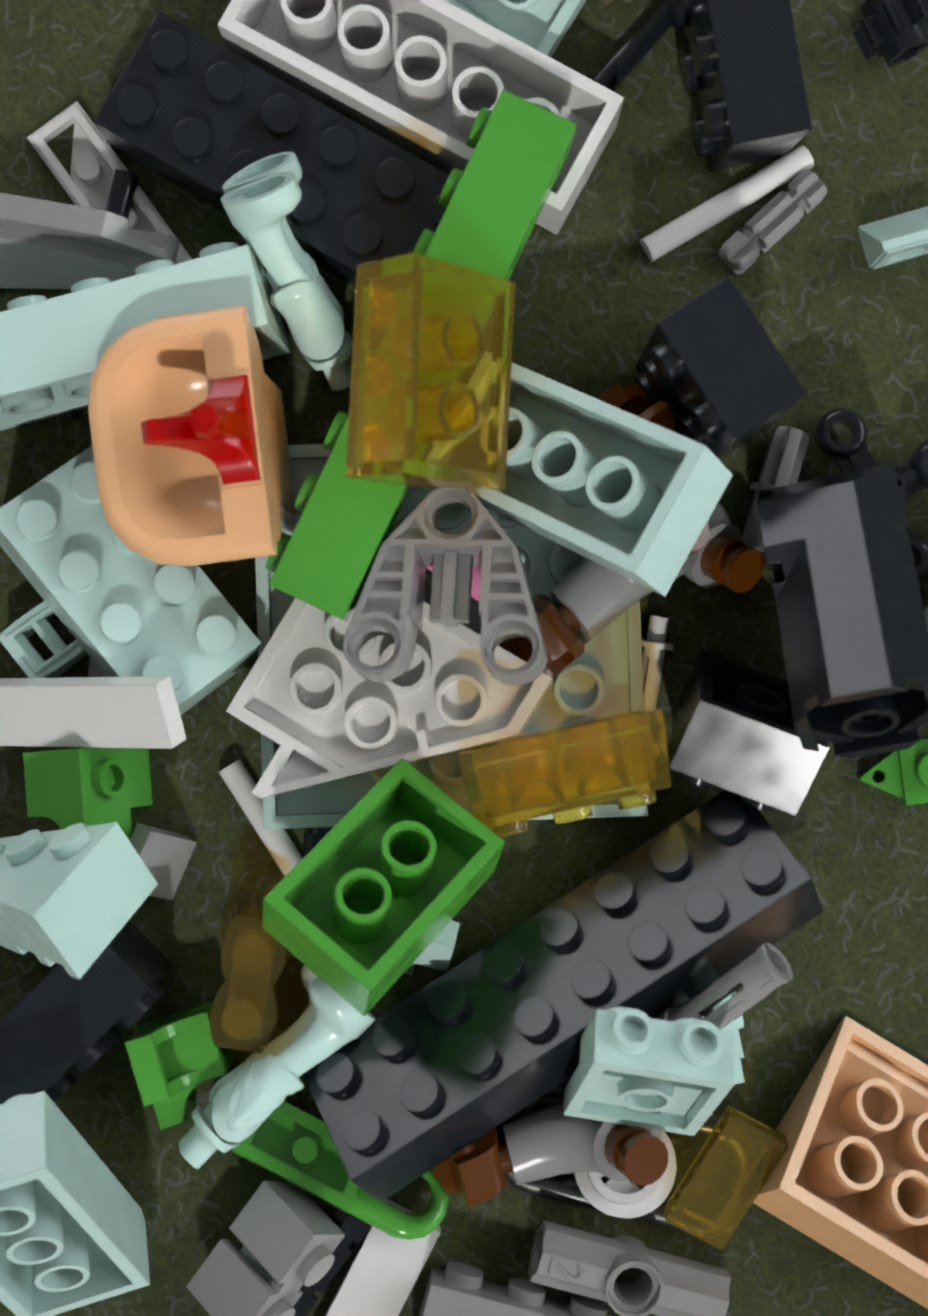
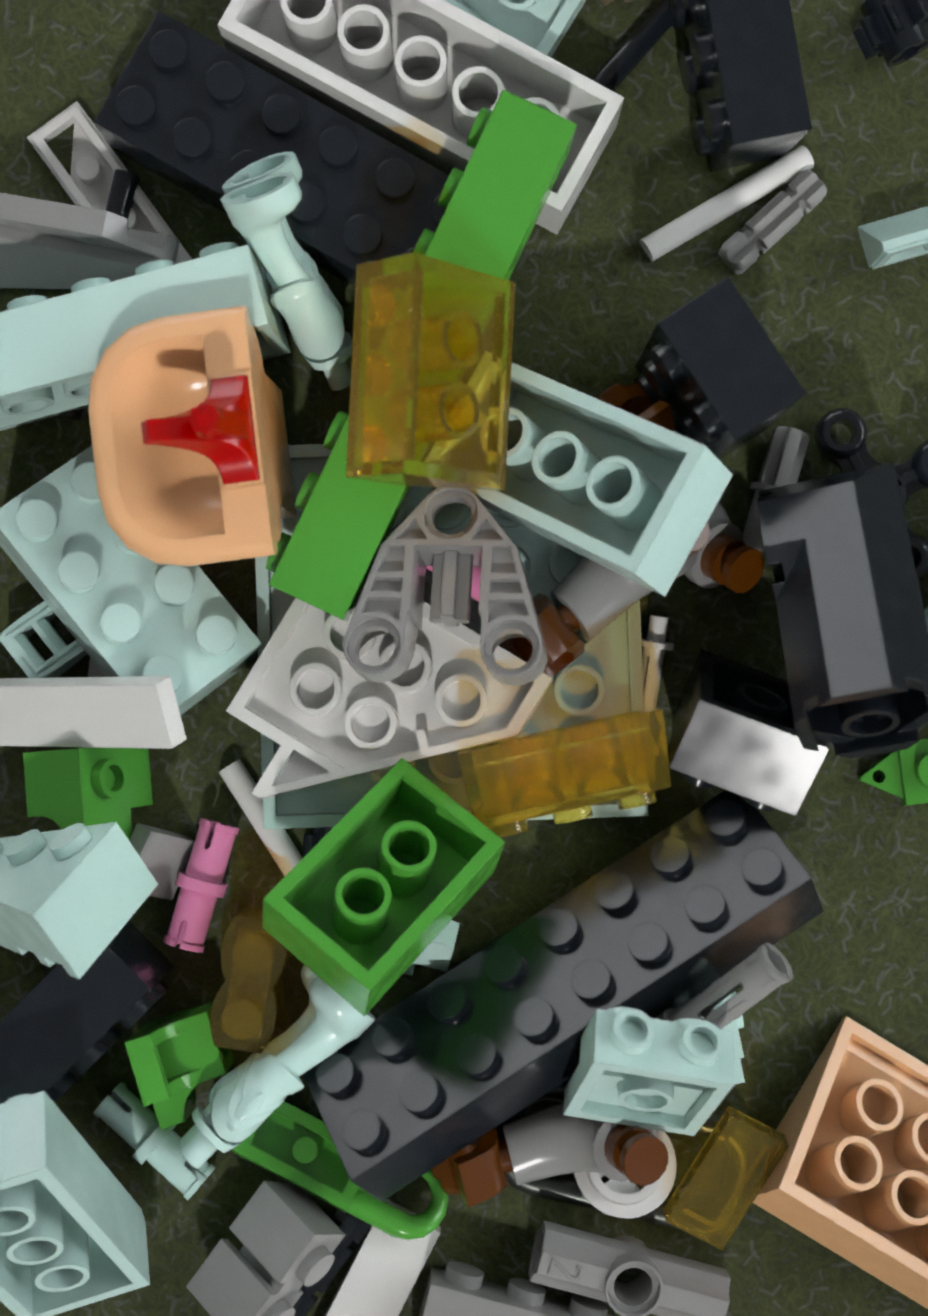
(158, 1147): none -> light aqua pin
(201, 885): none -> bright pink pin

